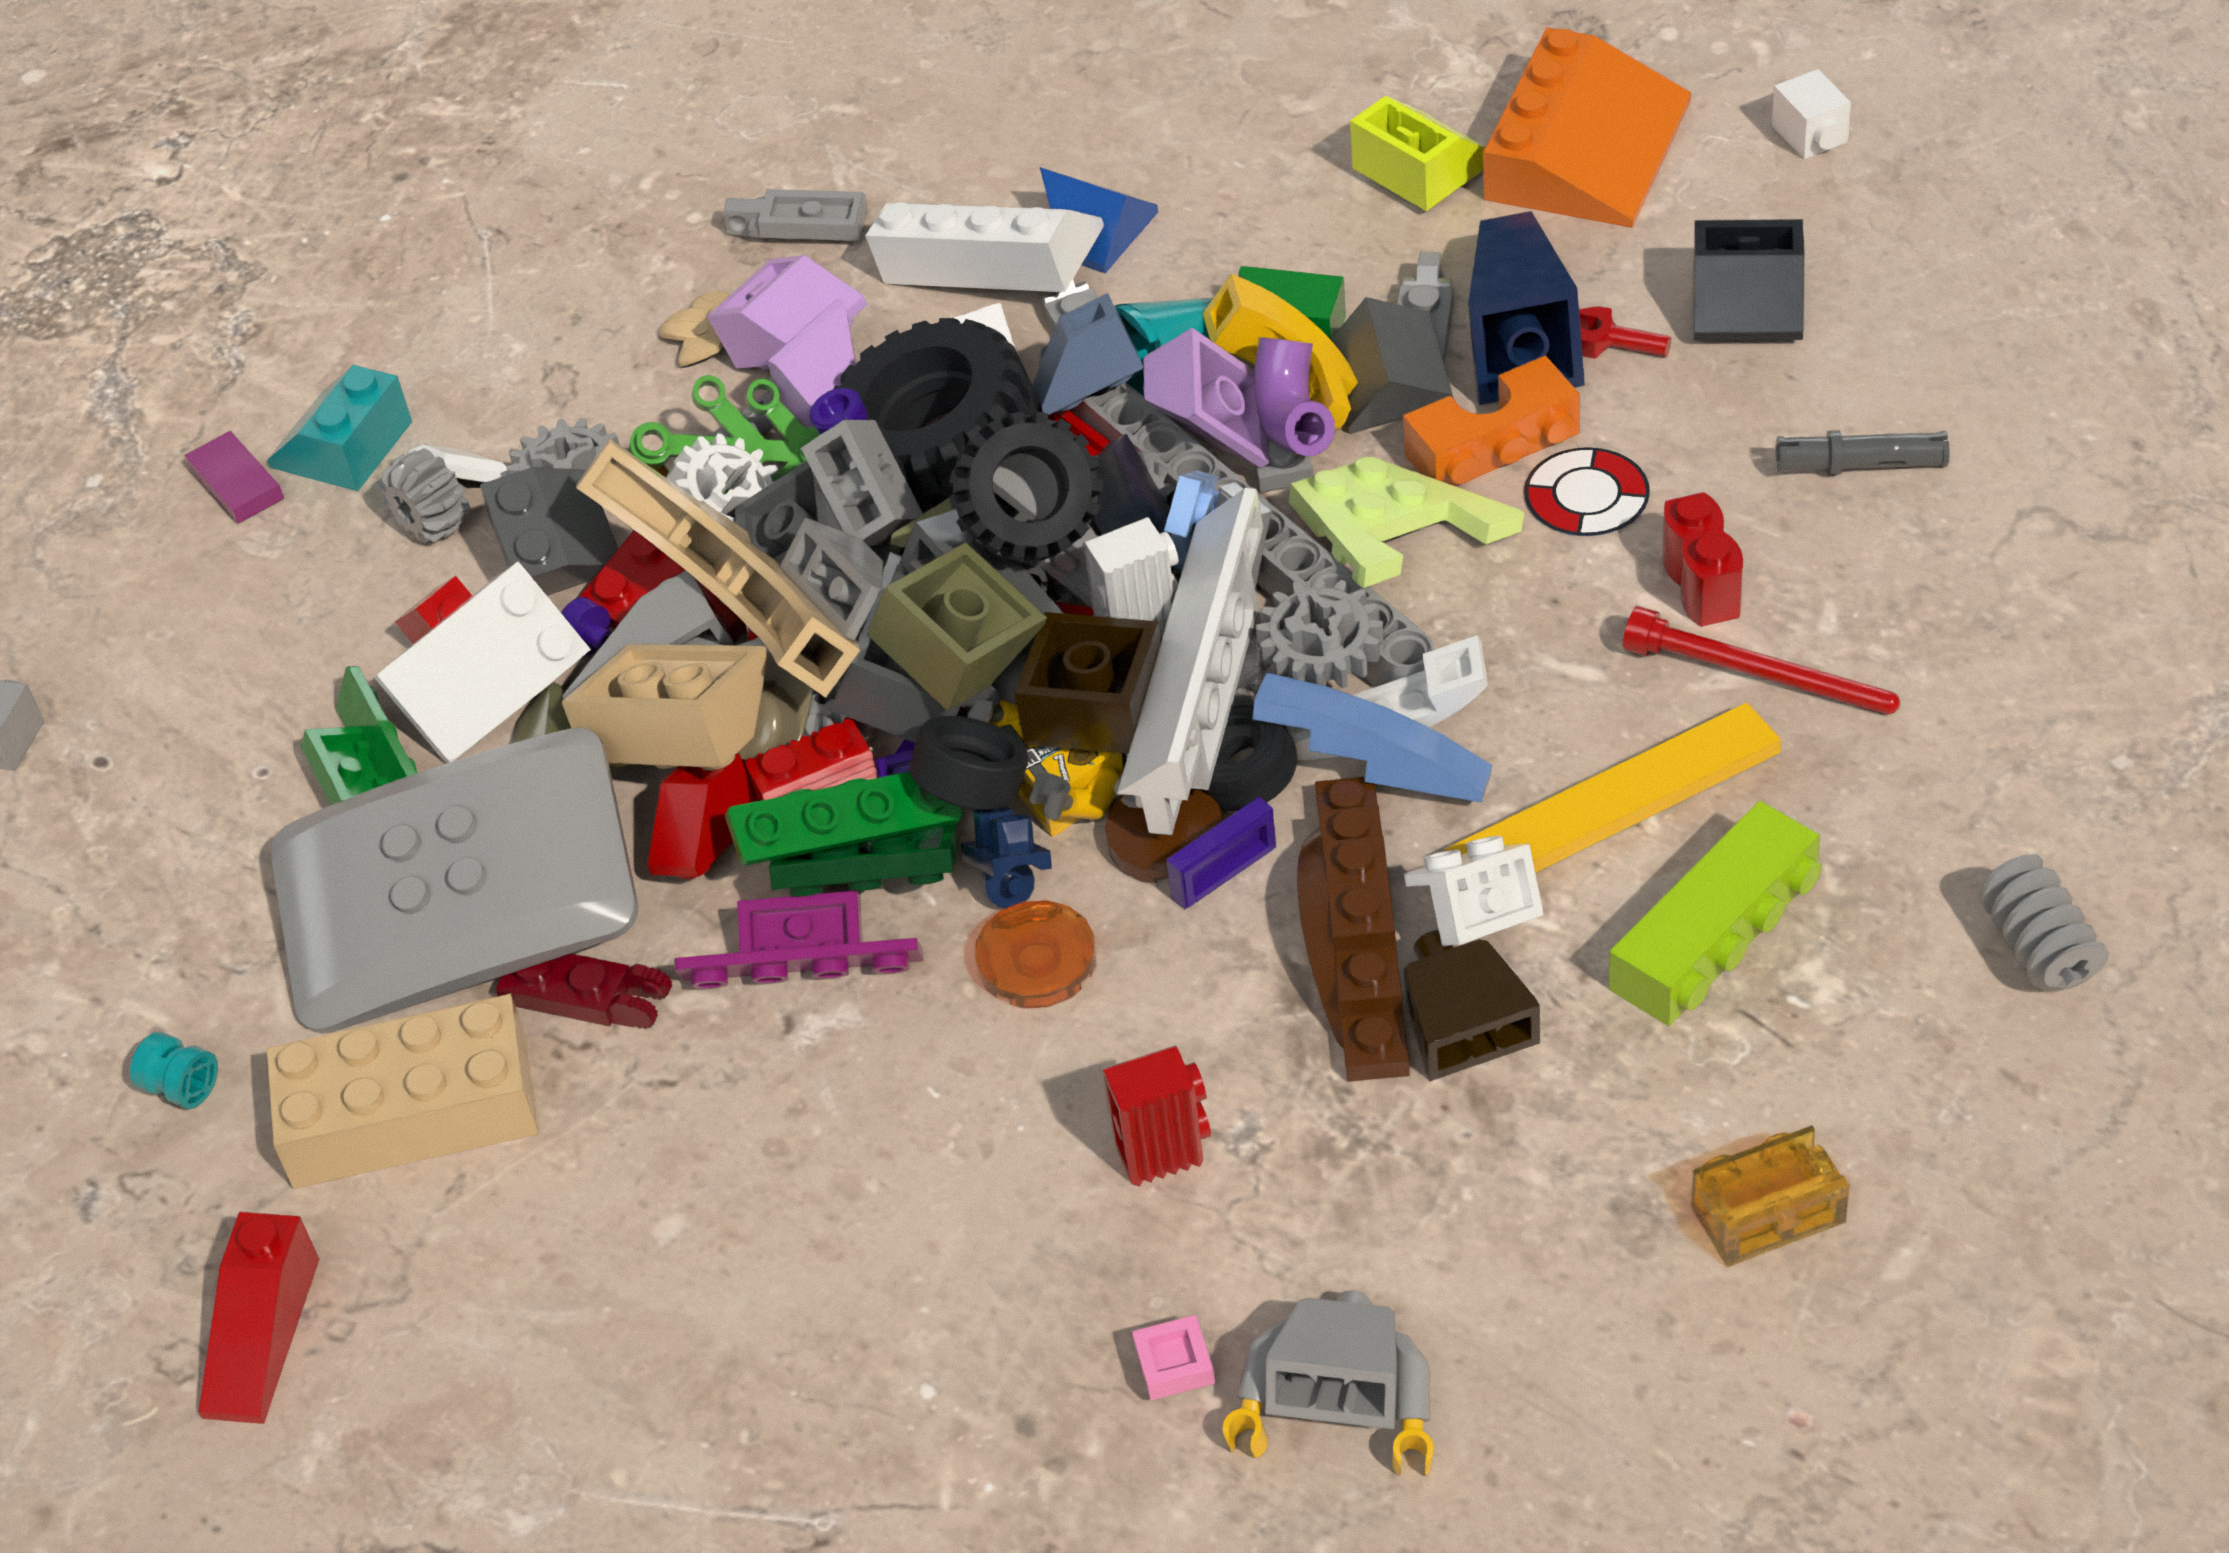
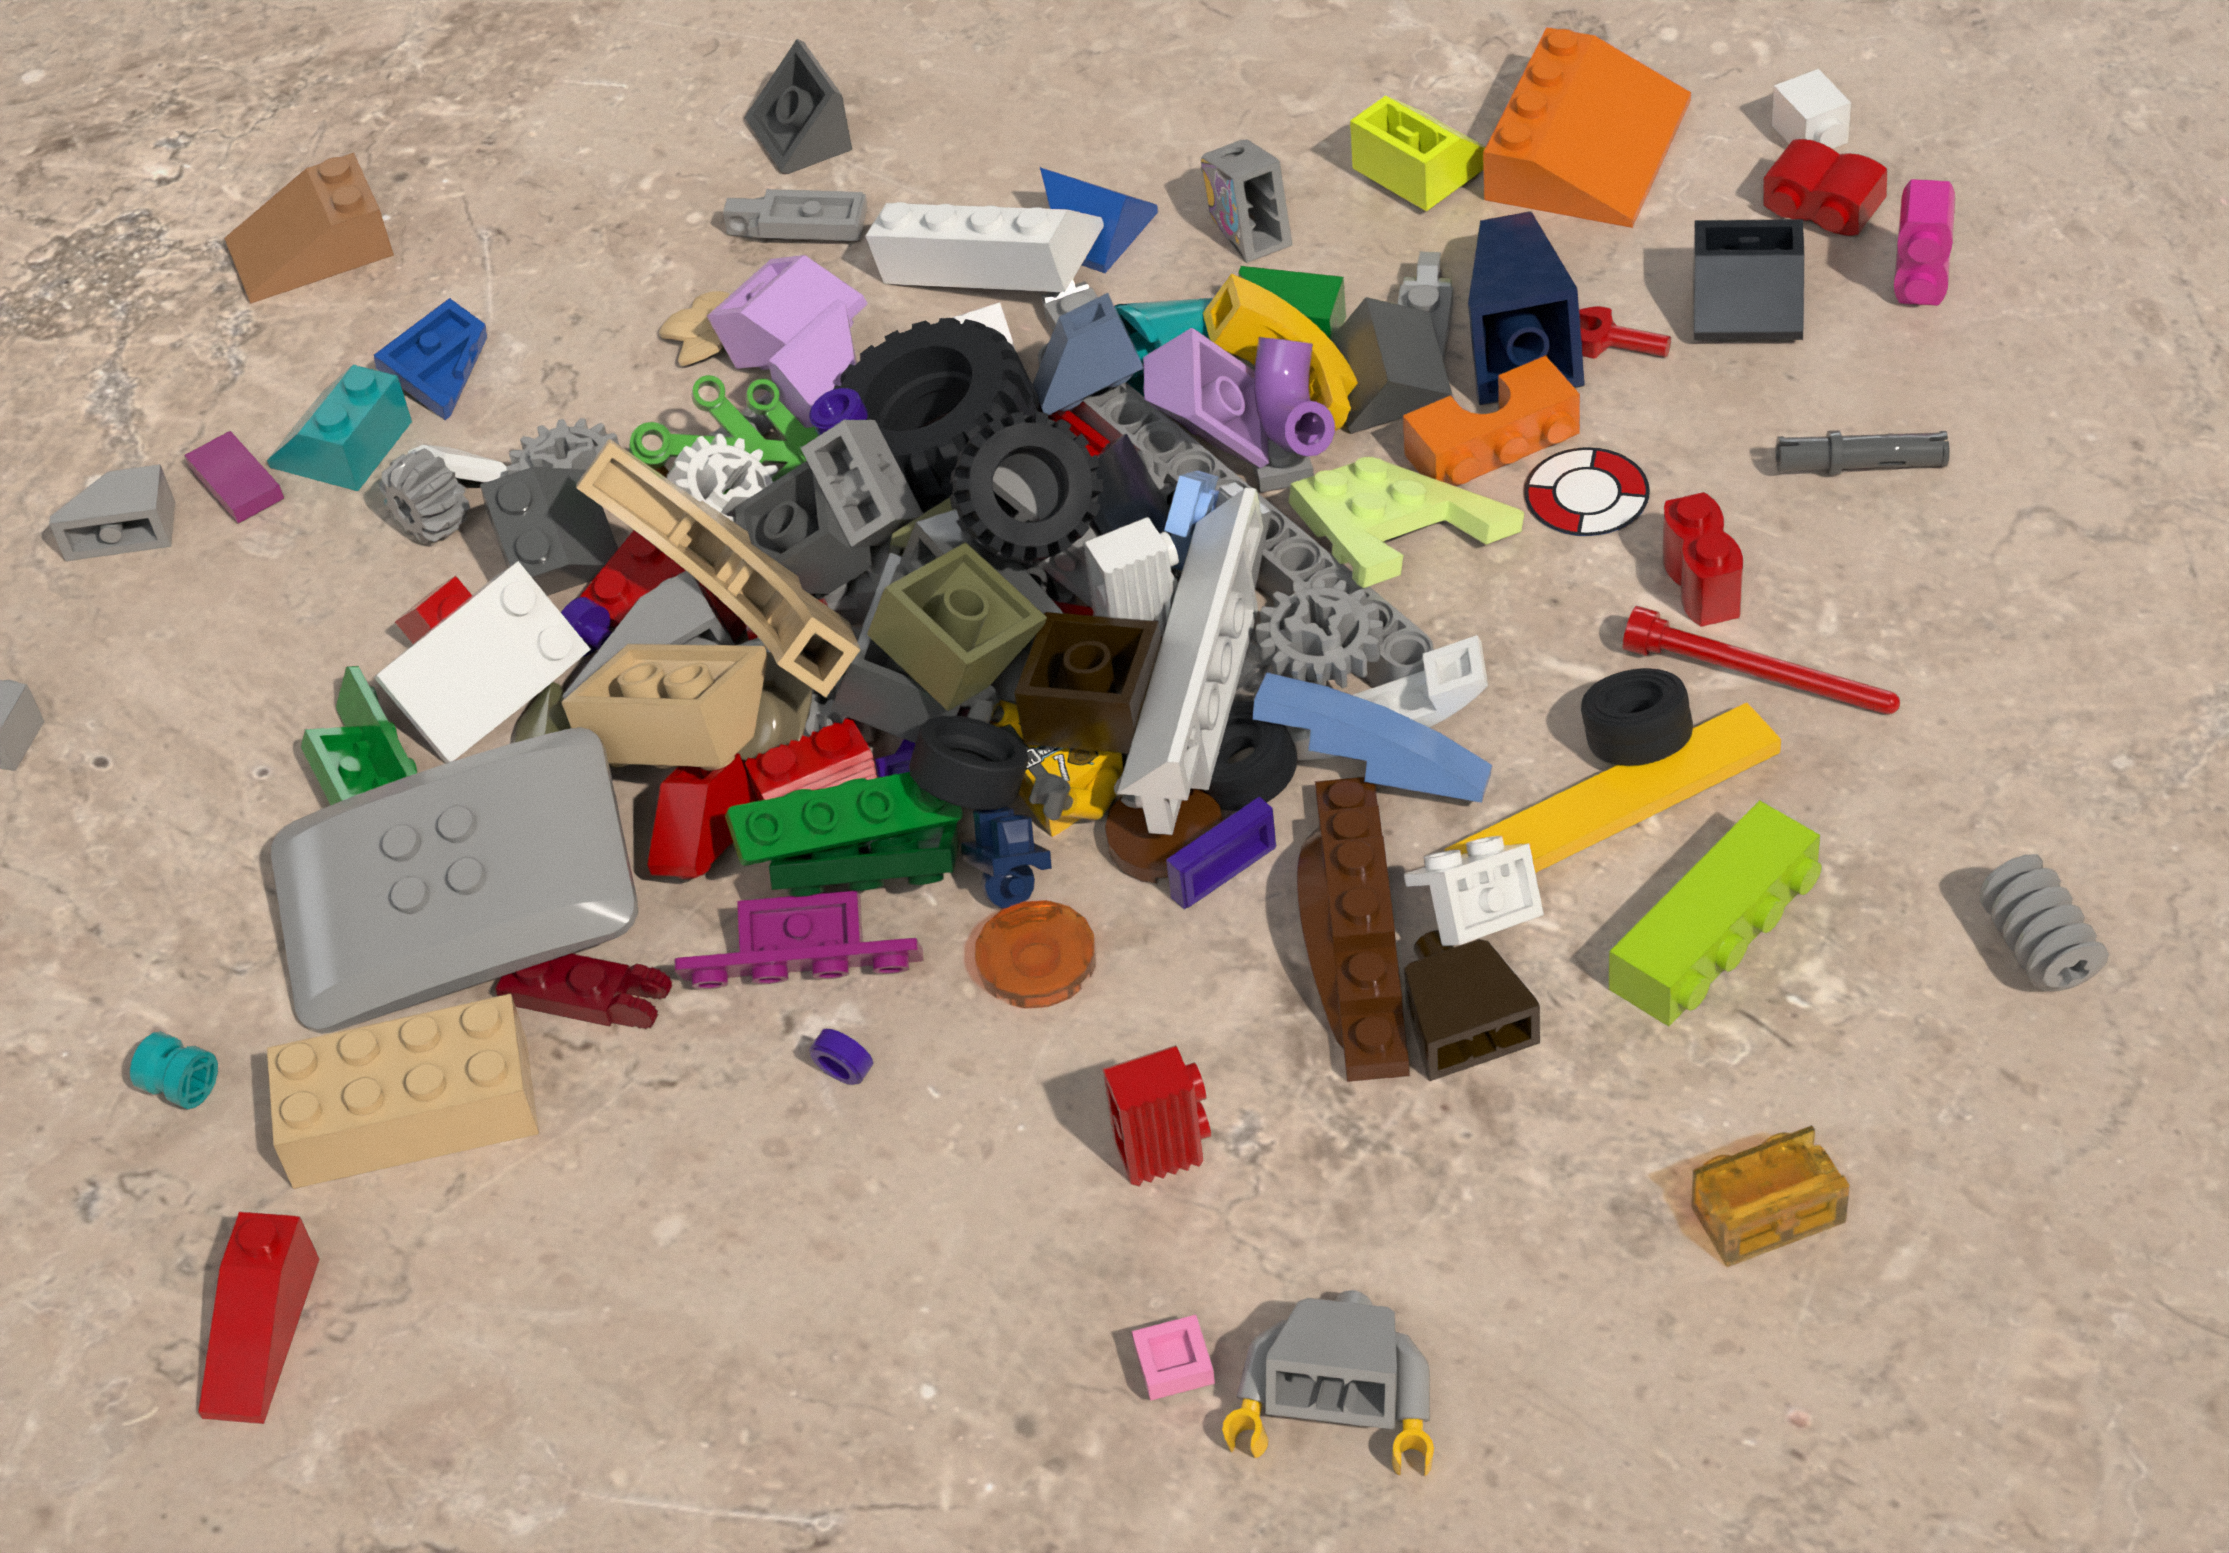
(117, 515): none -> light grey slope
(310, 231): none -> medium nougat slope
(436, 356): none -> blue wing
(800, 113): none -> dark grey slope
(835, 574): light grey slope -> none
(840, 1057): none -> dark purple tile
(1245, 181): none -> light grey torso
(1637, 716): none -> black tyre
(1825, 187): none -> red brick
(1924, 242): none -> dark pink brick

